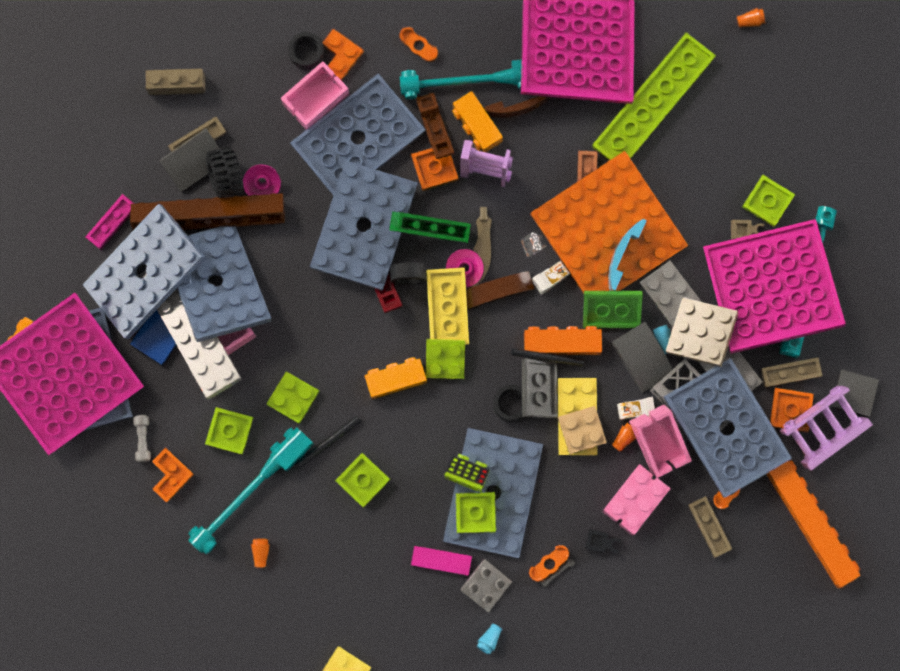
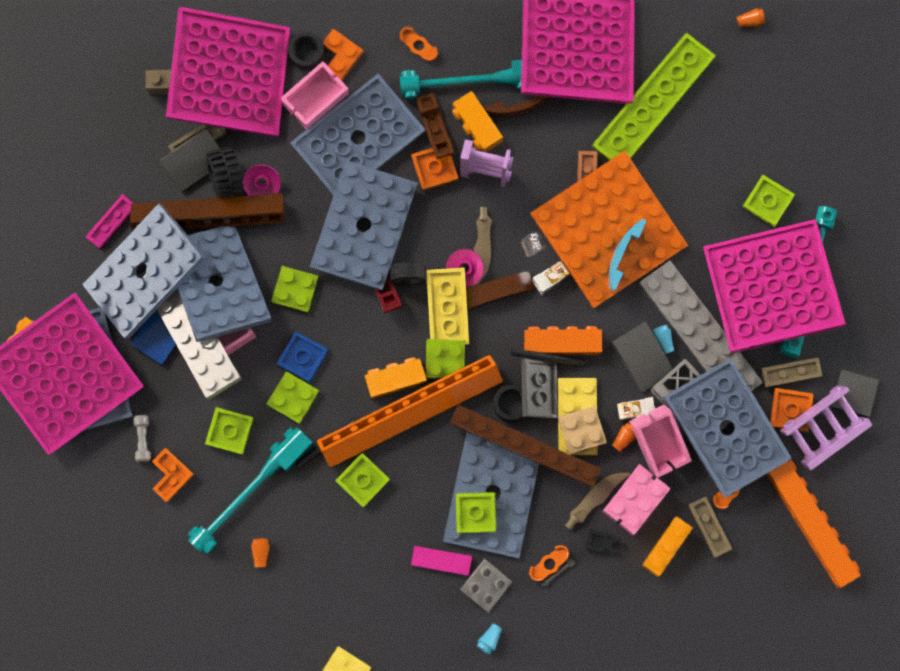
(227, 72): none -> dark pink plate
(295, 289): none -> lime plate
(302, 357): none -> blue tile
(409, 411): none -> orange brick
(429, 227): green brick -> none
(467, 473): slope -> none
(525, 446): none -> reddish brown brick
(594, 498): none -> dark tan sword
(612, 309): bright green plate -> none
(666, 546): none -> light orange brick
(702, 332): plate -> none
(743, 228): dark tan plate -> none

